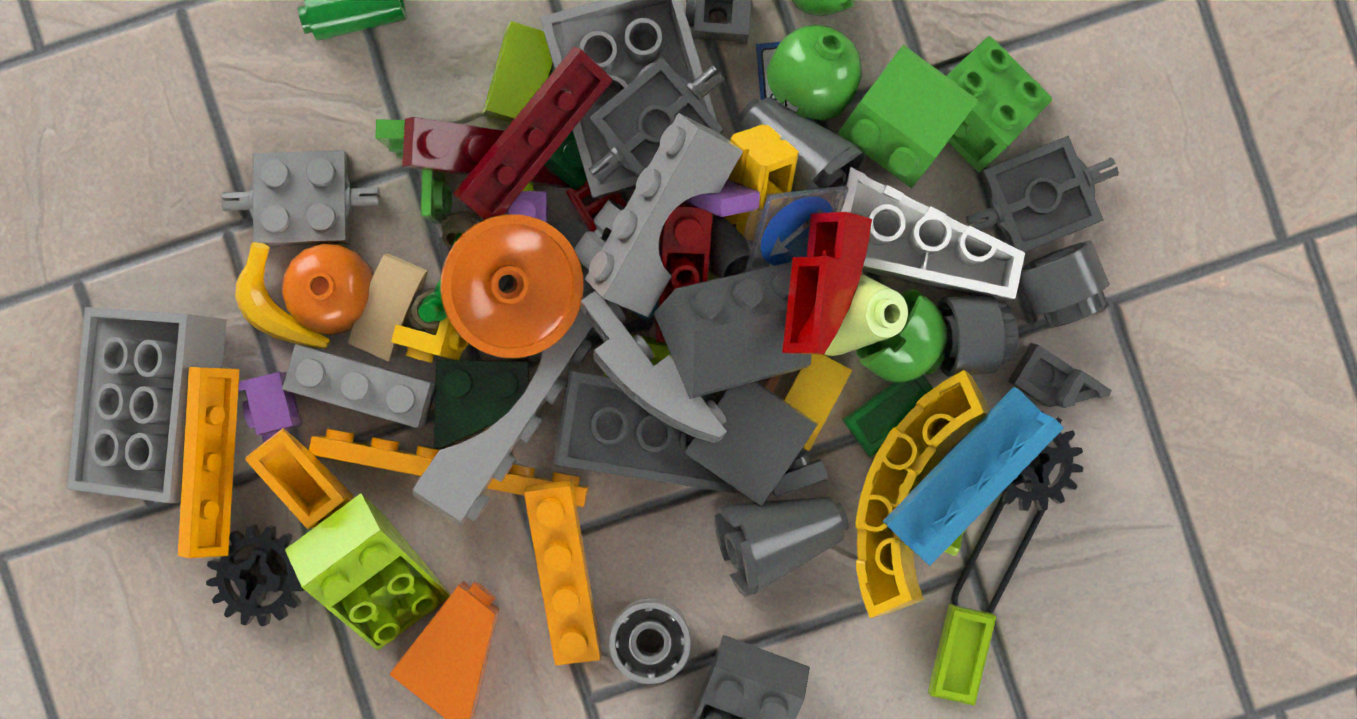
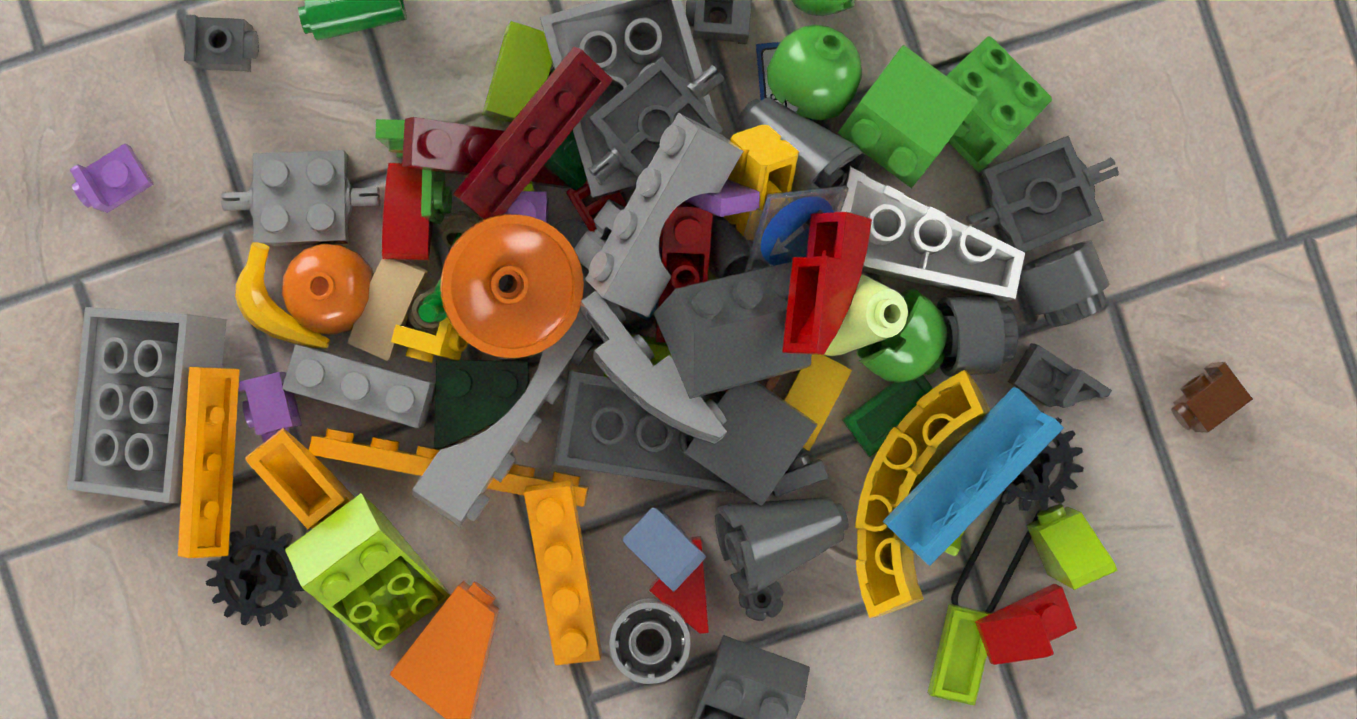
(110, 179): none -> medium lavender bracket
(235, 55): none -> dark grey brick
(404, 229): none -> red slope
(664, 547): none -> sand blue slope
(688, 598): none -> red slope
(760, 610): none -> dark grey plate
(1026, 626): none -> red slope
(1069, 547): none -> lime slope
(1210, 398): none -> reddish brown brick

